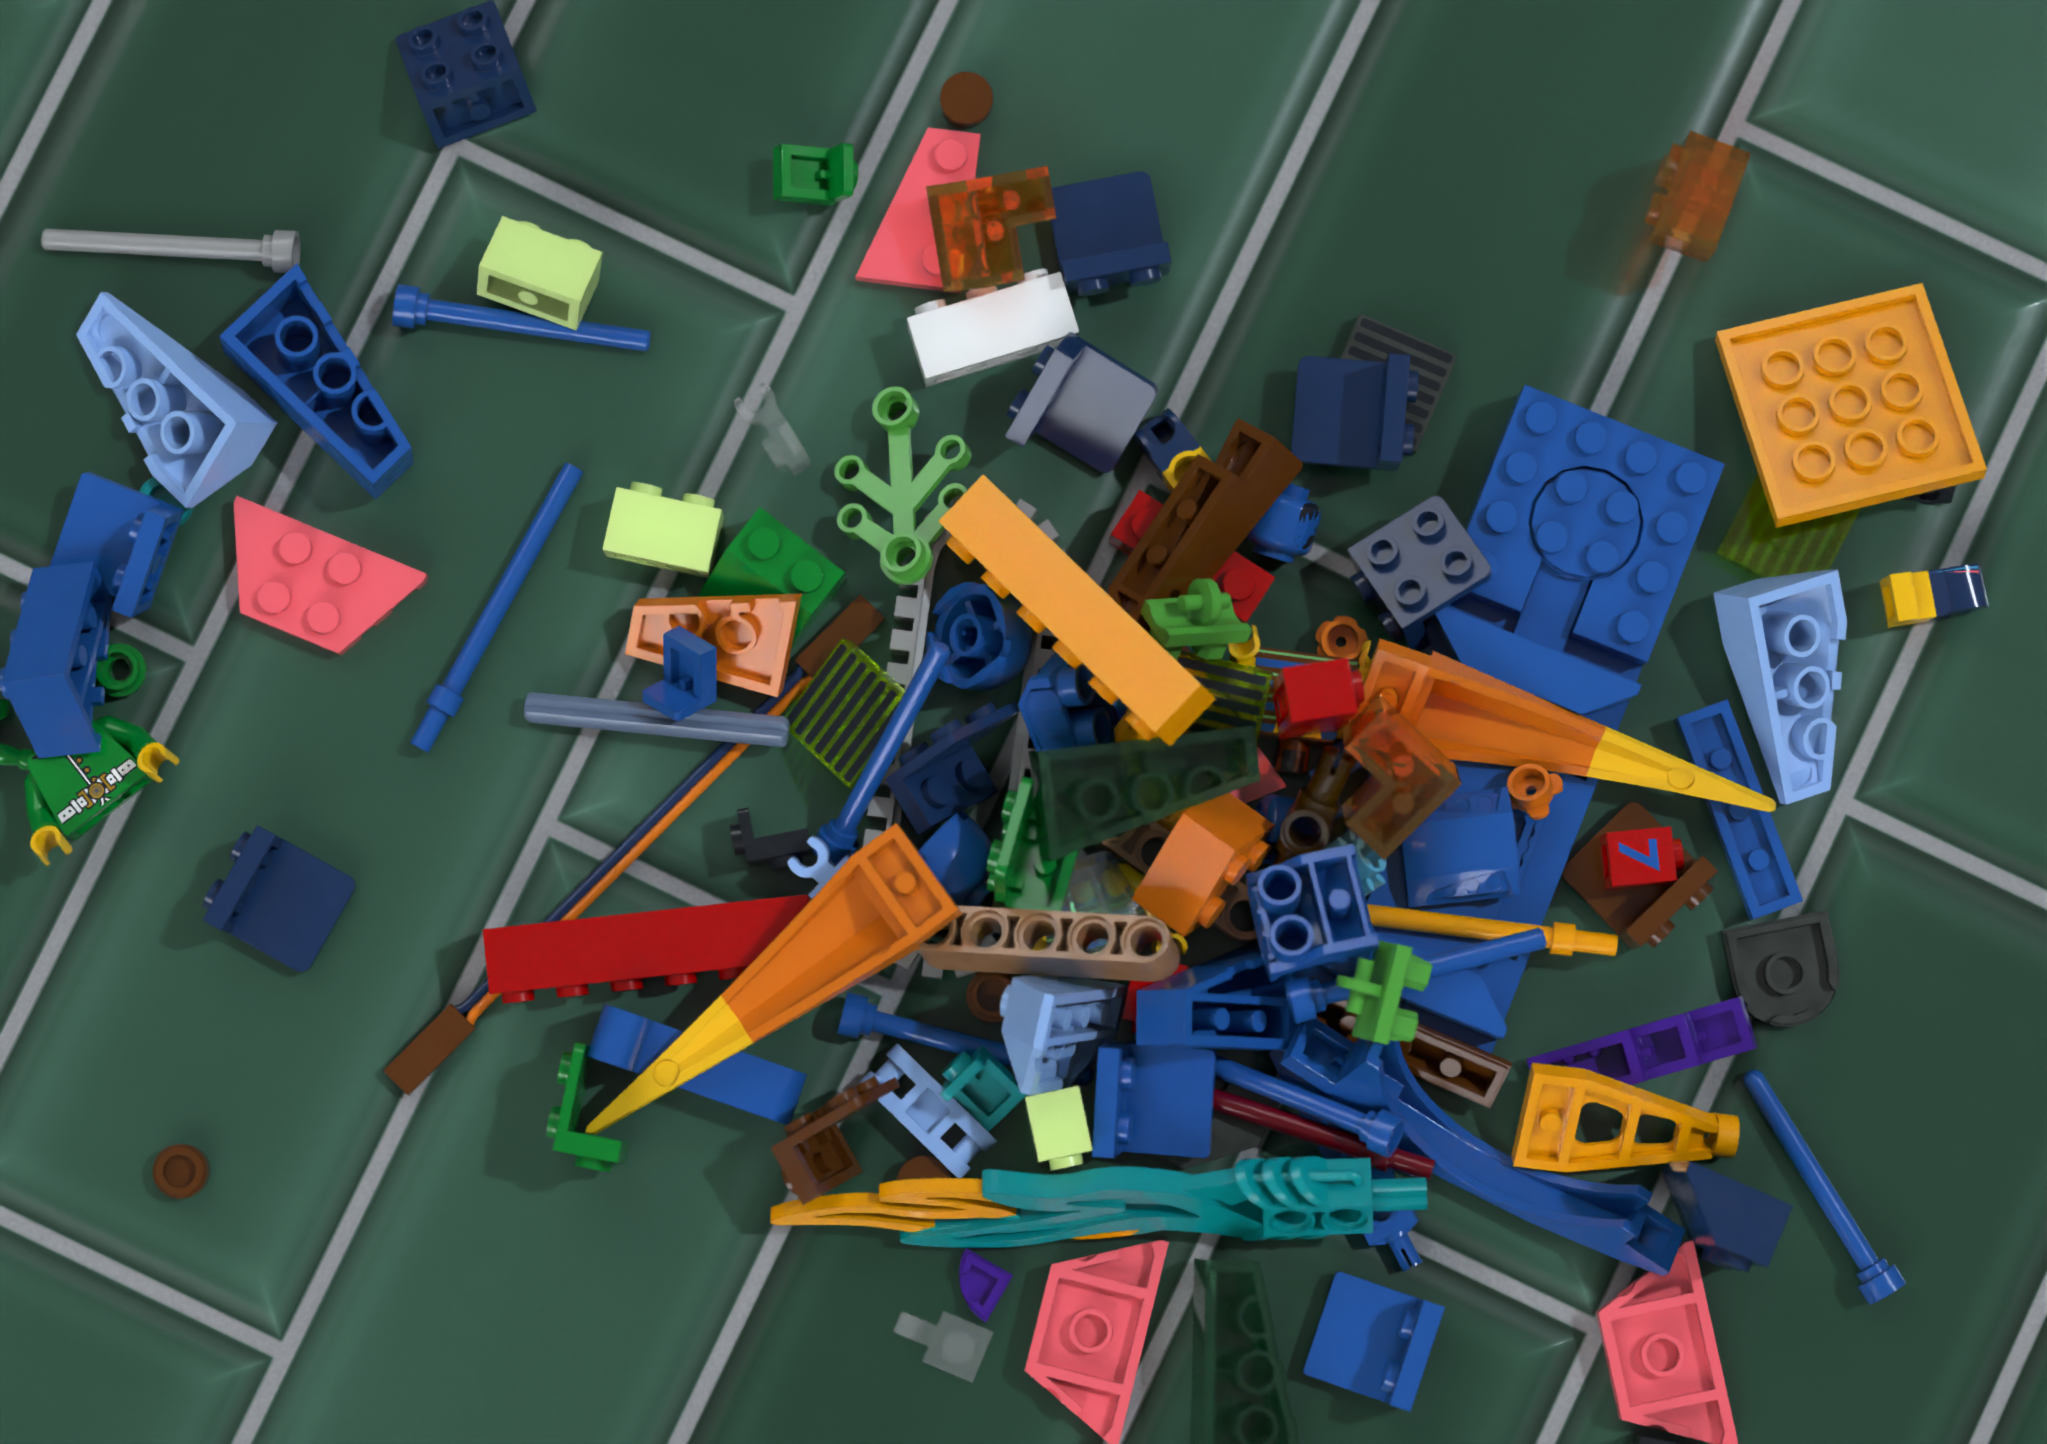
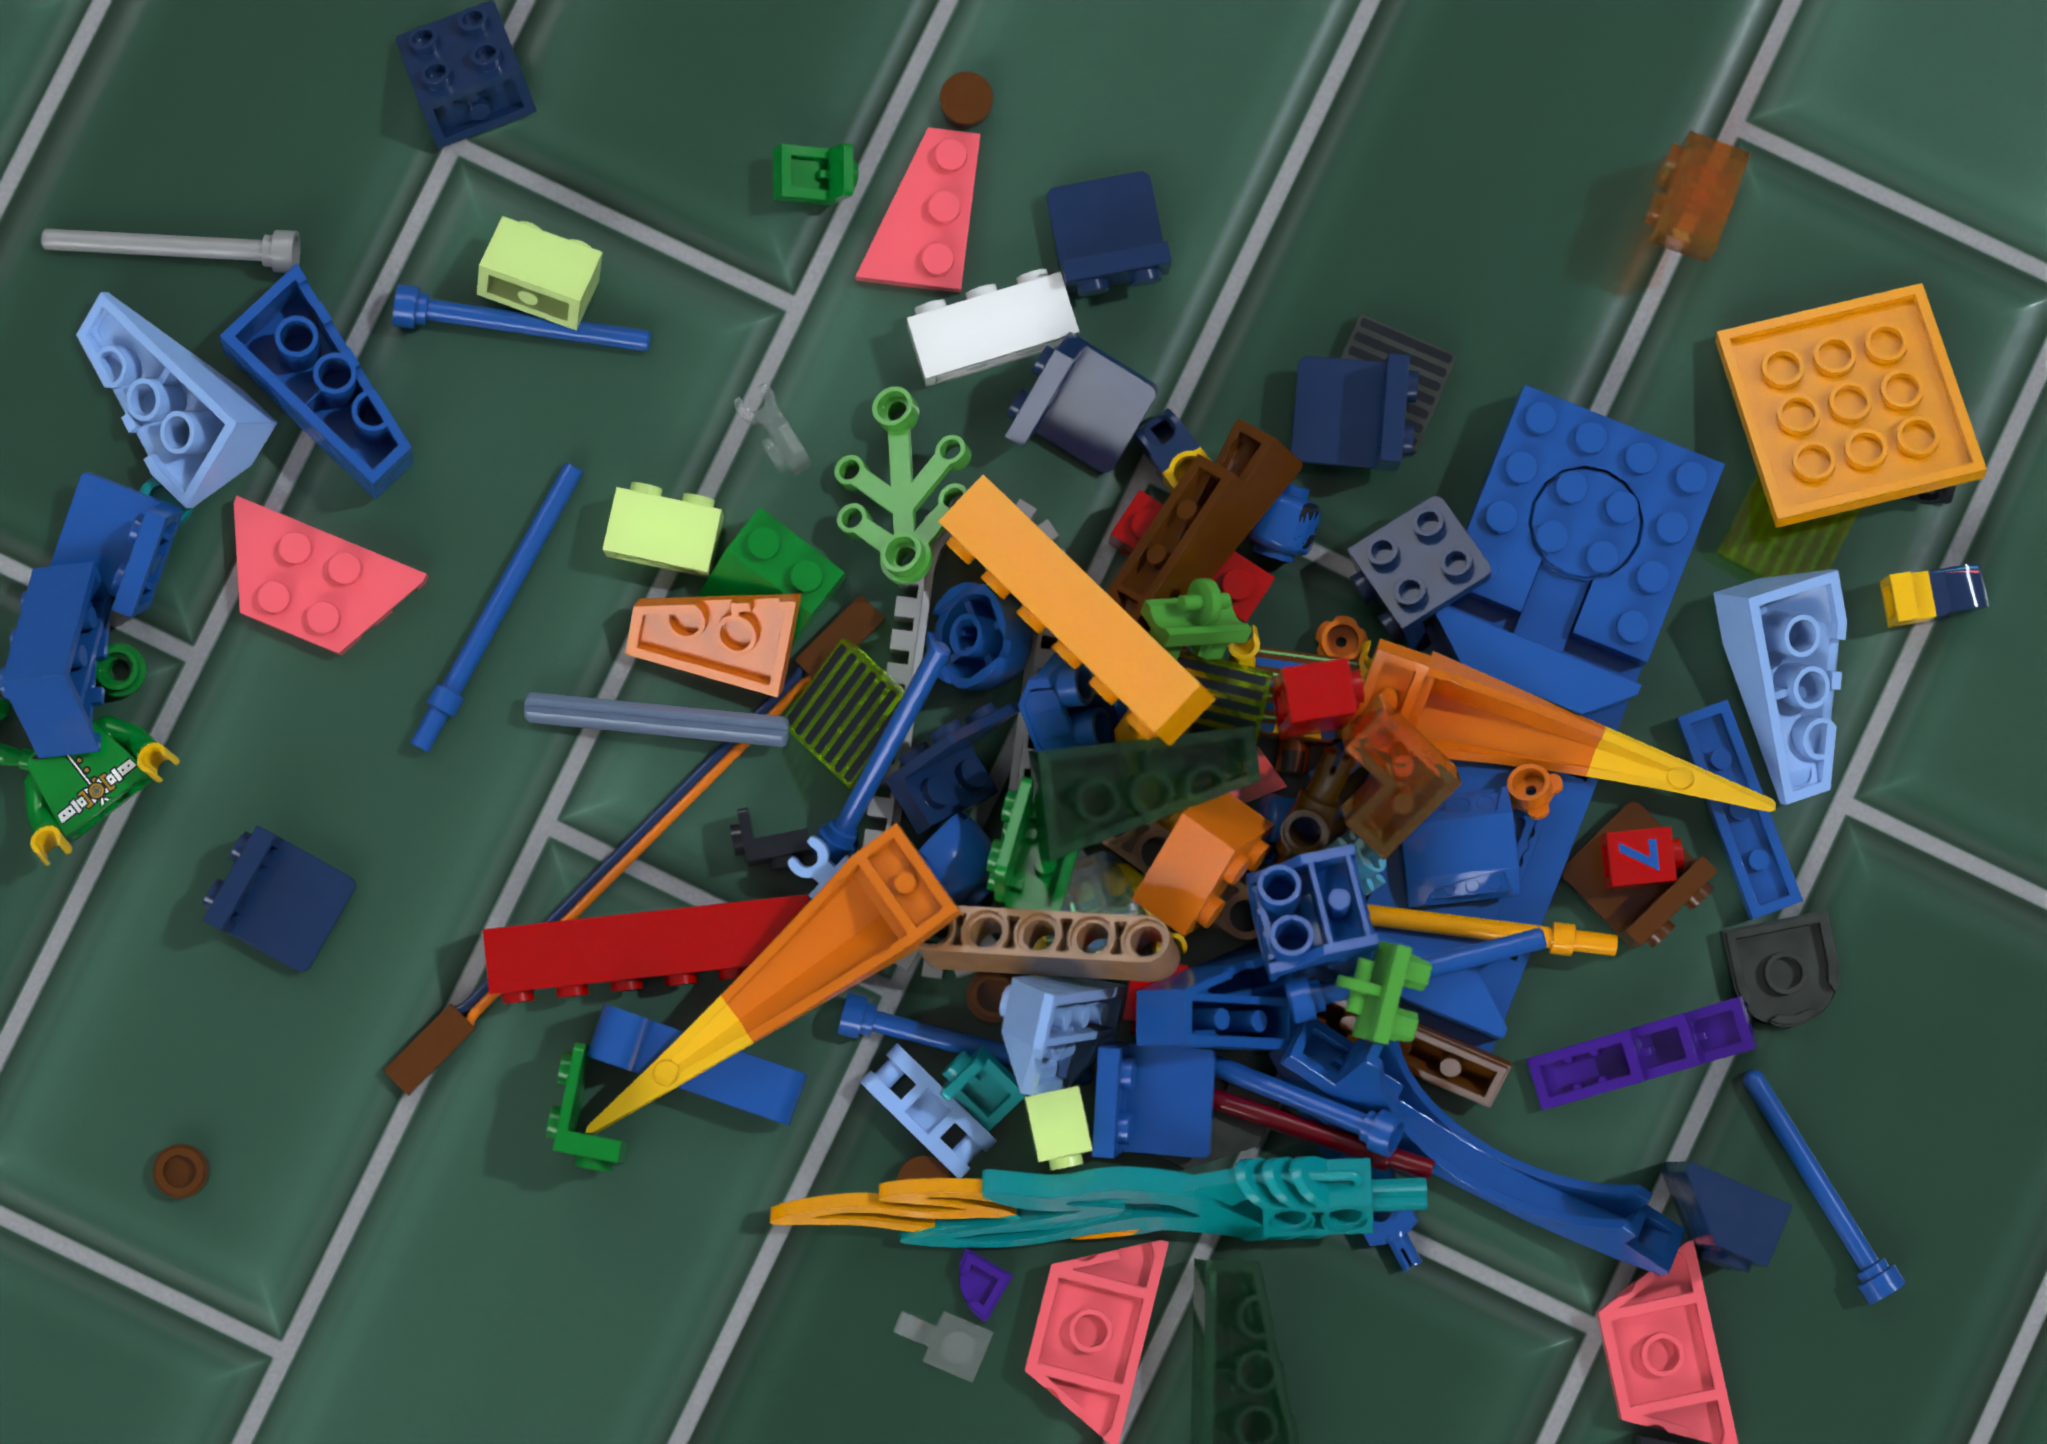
(688, 676): blue bracket -> none
(815, 1152): reddish brown bracket -> none
(978, 221): clear orange brick -> none
(1373, 1340): blue bracket -> none
(1553, 1109): light orange plate -> none

